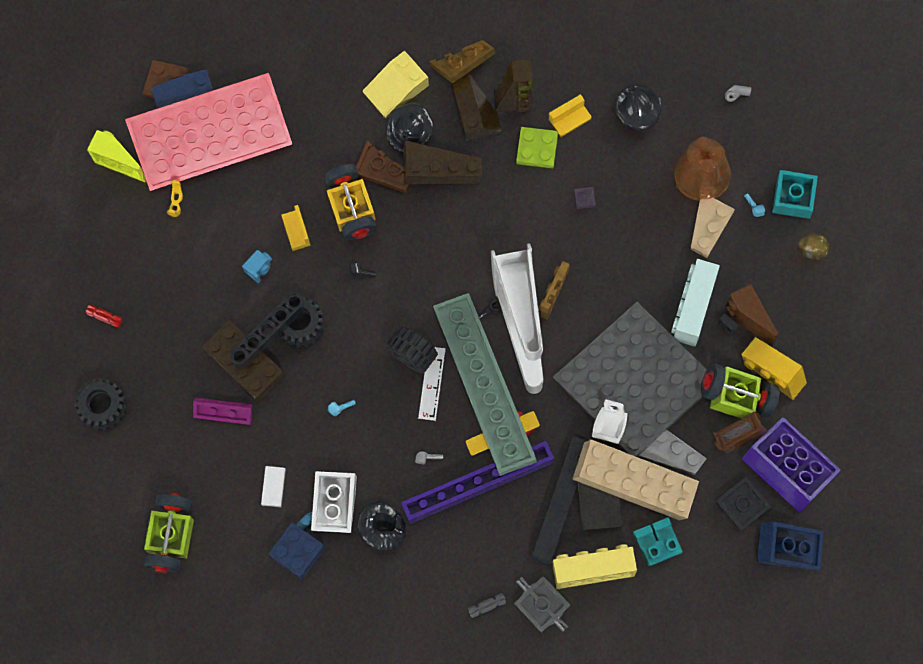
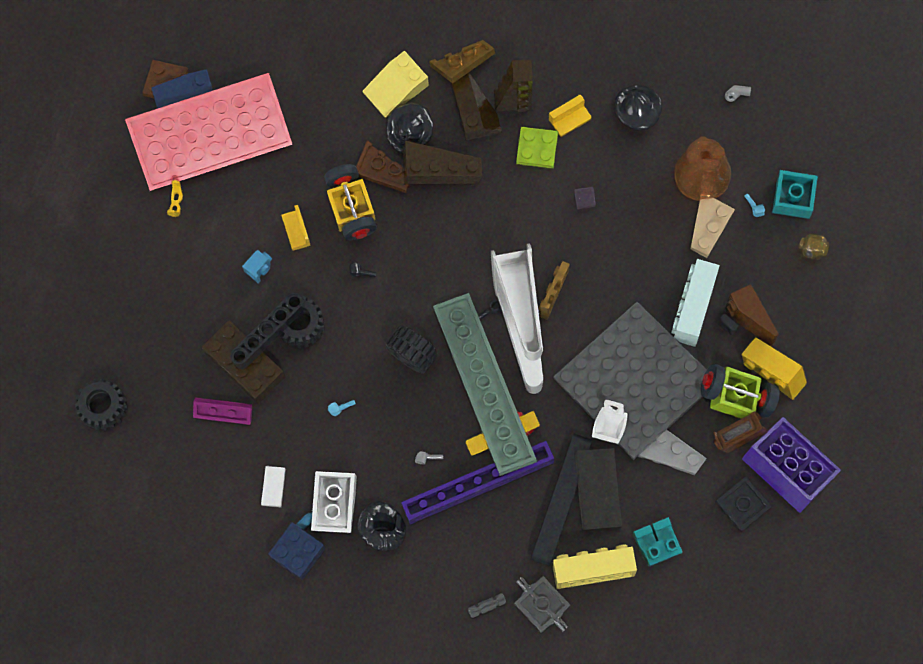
(103, 315): red axle -> none
(111, 154): neon yellow slope -> none
(168, 533): brick -> none
(431, 387): white sticker -> none
(635, 480): tan brick -> none
(790, 546): dark blue slope -> none

